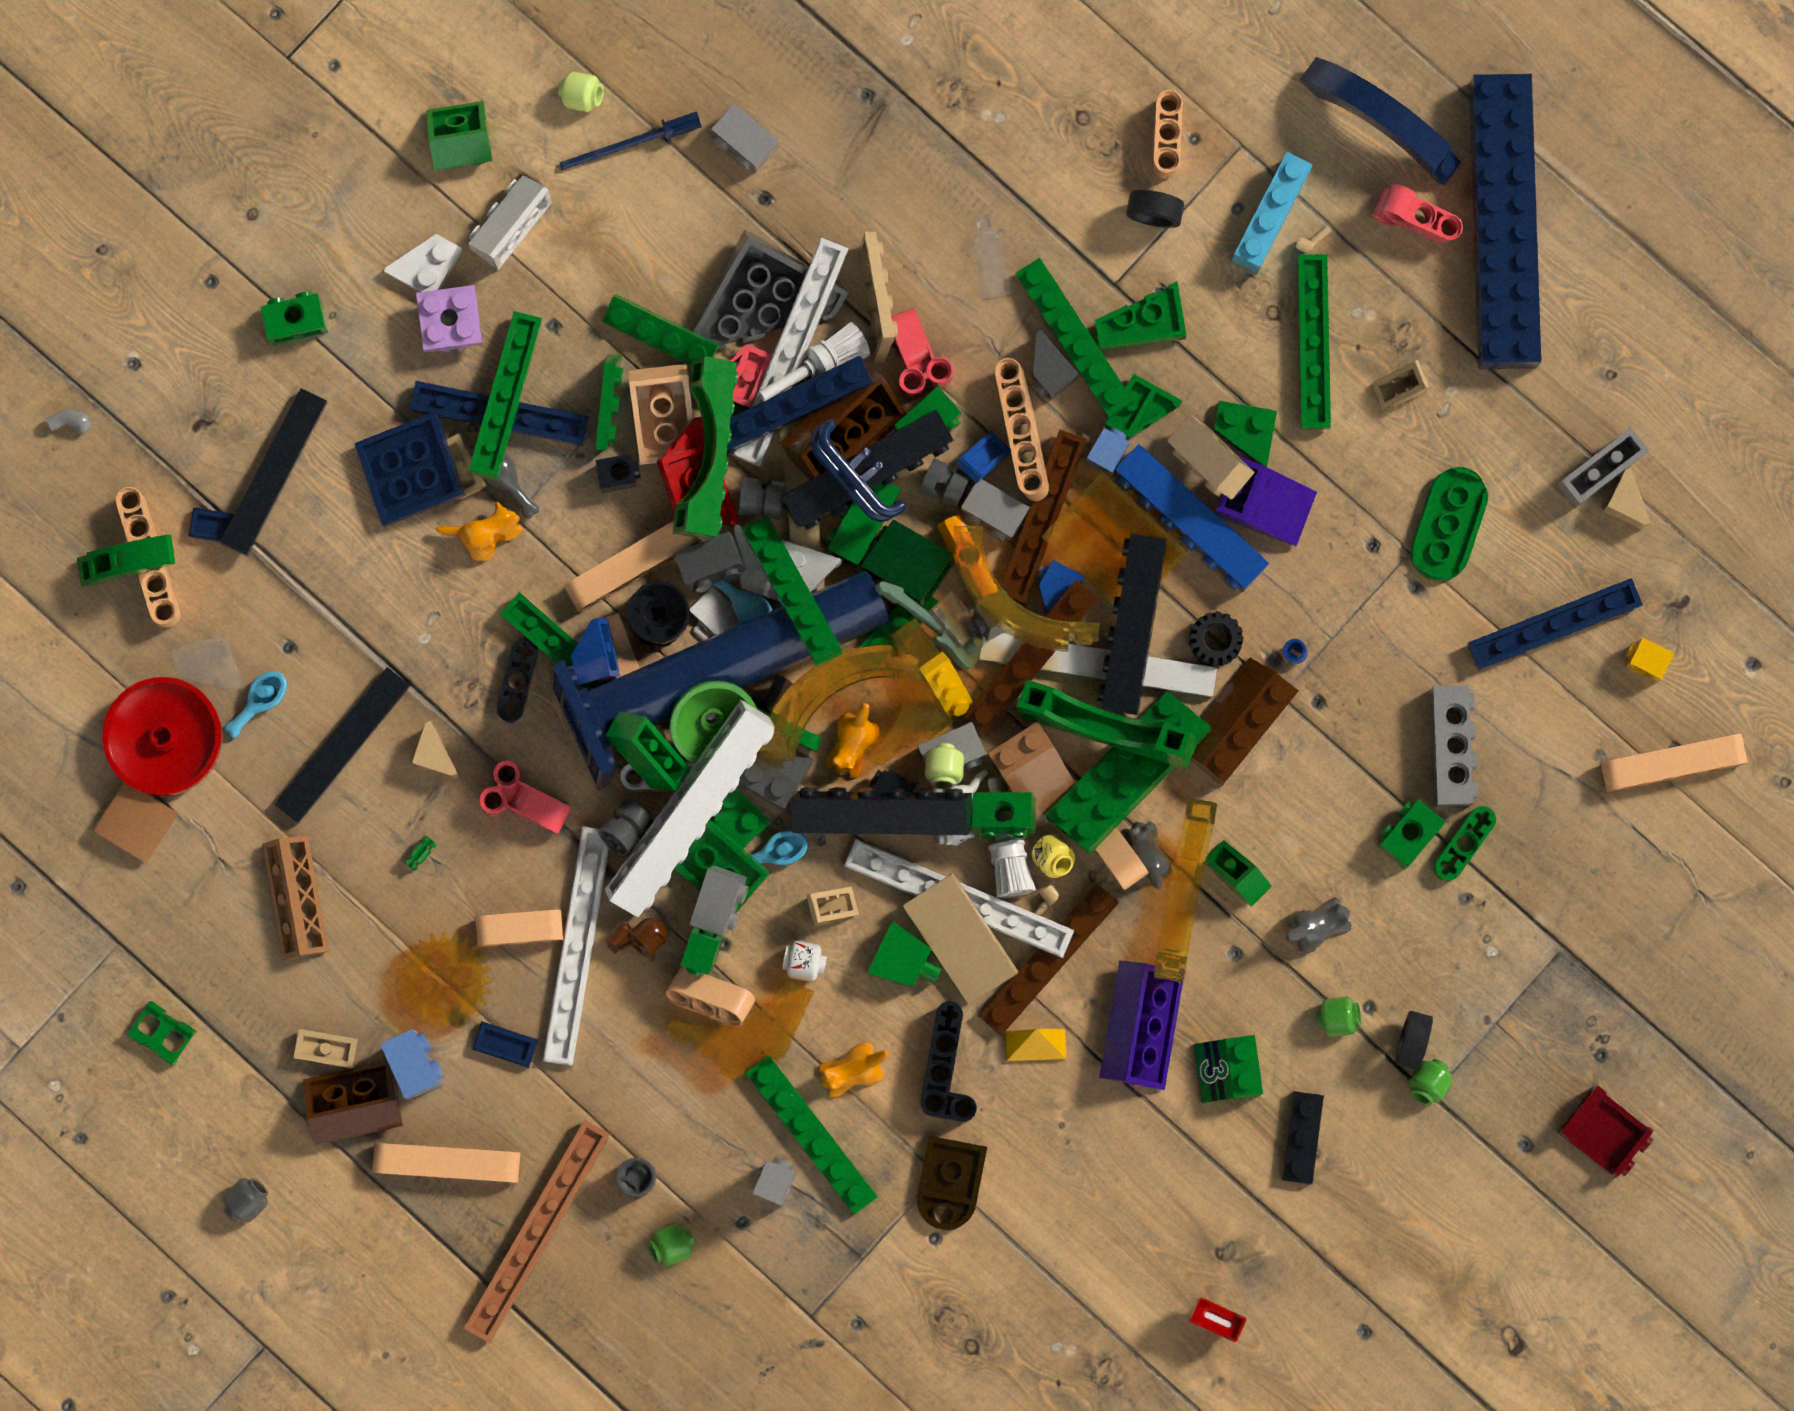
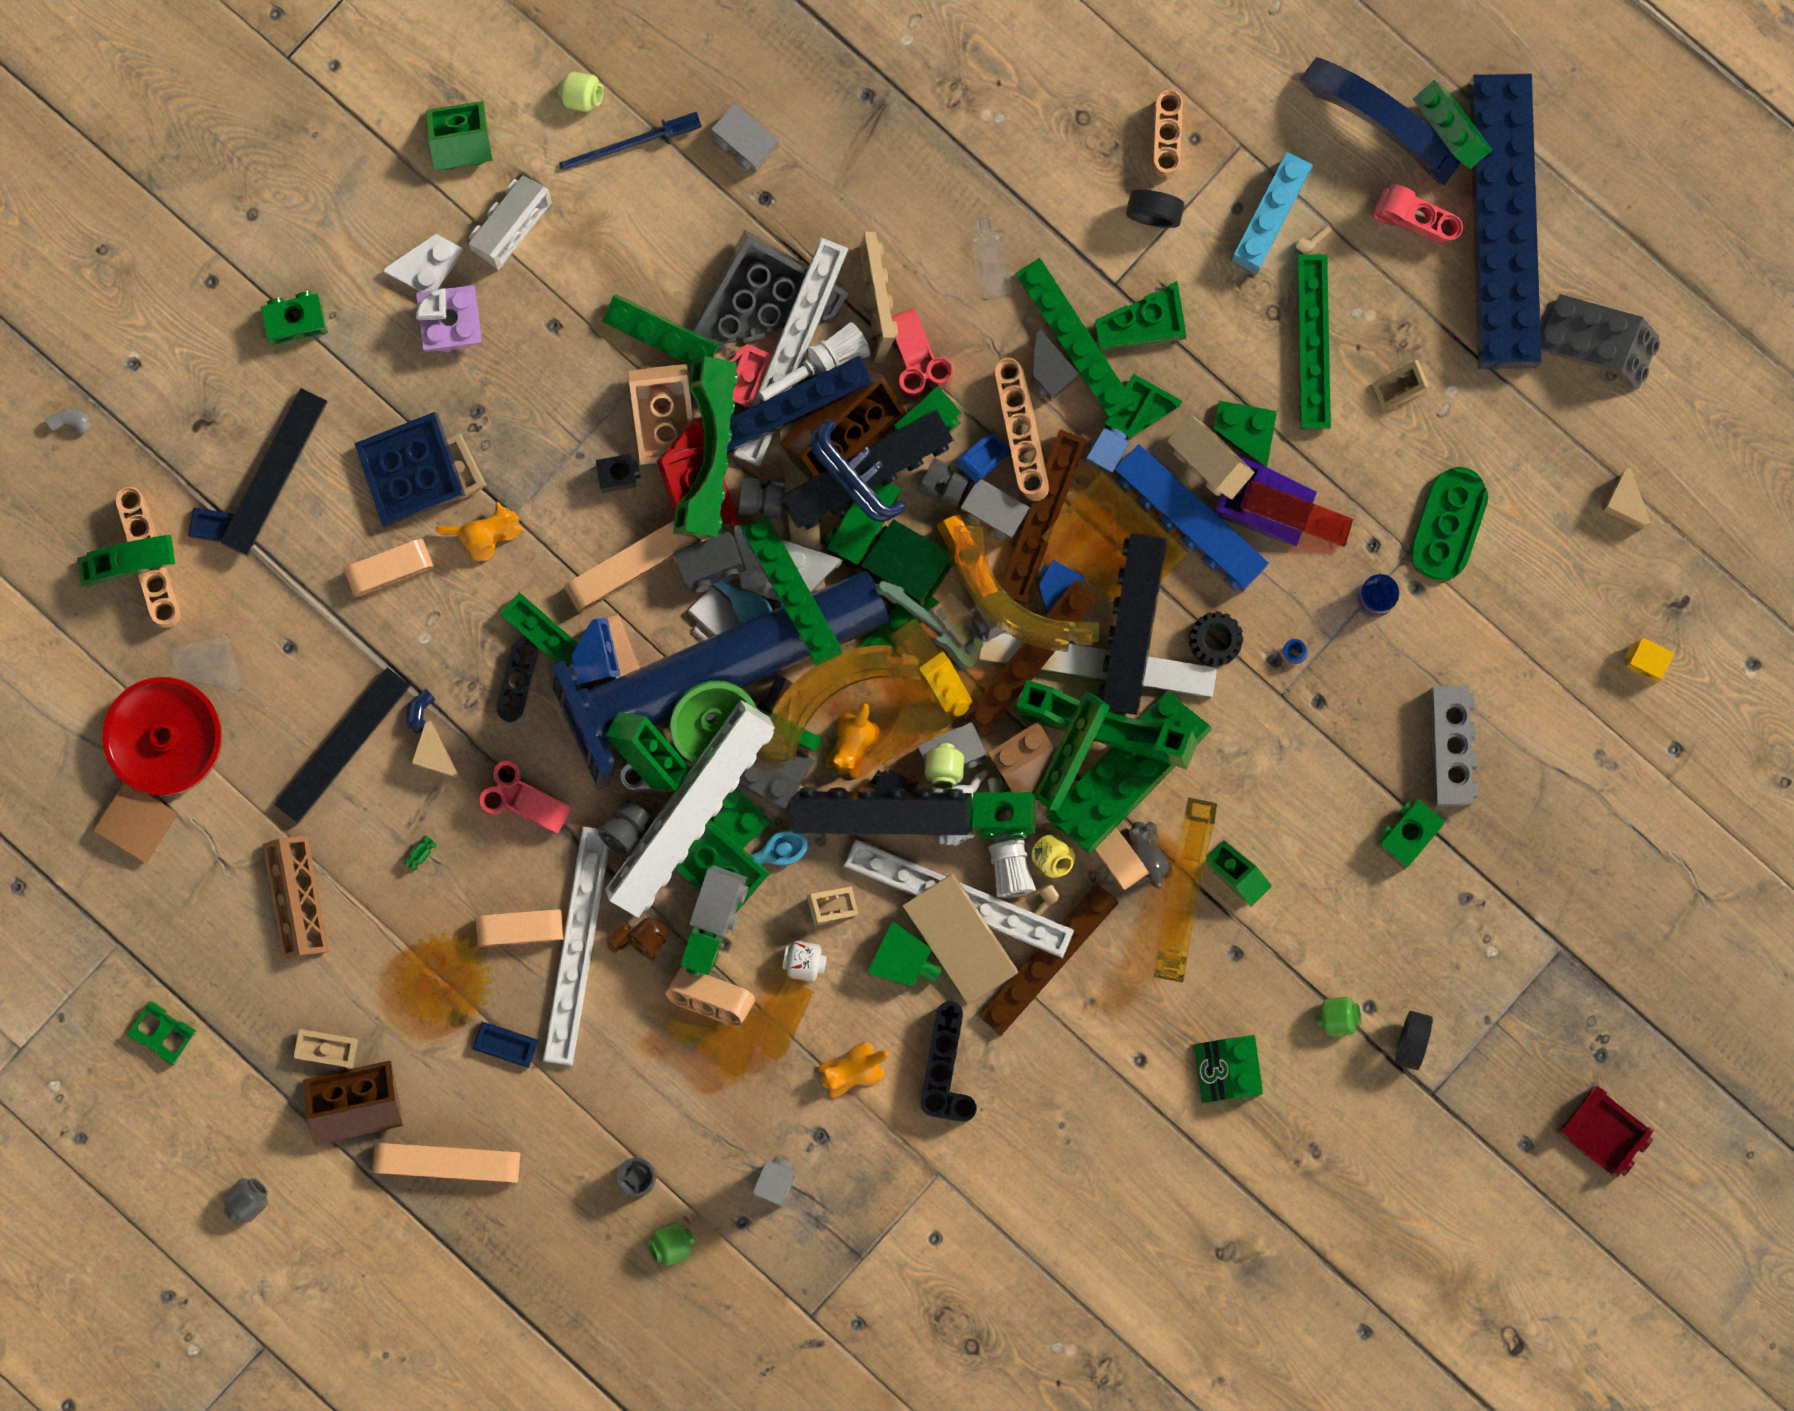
(263, 695): medium azure piece -> none
(388, 568): none -> light nougat beam
(412, 1064): medium blue brick -> none
(415, 711): none -> dark blue arm
(433, 306): none -> white tile
(471, 407): dark blue plate -> none
(505, 396): green plate -> none
(509, 483): dark grey piece -> none
(537, 1231): nougat plate -> none
(609, 402): green wing -> none
(658, 595): black wheel -> none
(811, 1135): green plate -> none
(950, 1179): dark brown tile -> none
(1035, 1044): yellow slope -> none
(1071, 751): none -> green plate
(1140, 1027): dark purple slope -> none
(1217, 1319): red piece -> none
(1241, 718): reddish brown slope -> none
(1296, 513): none -> clear red tile
(1302, 1137): black plate -> none
(1314, 926): dark grey animal -> none
(1378, 595): none -> clear blue wheel
(1430, 1082): bright green head -> none
(1452, 124): none -> green brick
(1458, 866): green beam -> none
(1554, 624): dark blue plate -> none
(1601, 338): none -> dark grey bracket
(1602, 468): light grey brick -> none
(1674, 762): light nougat beam -> none

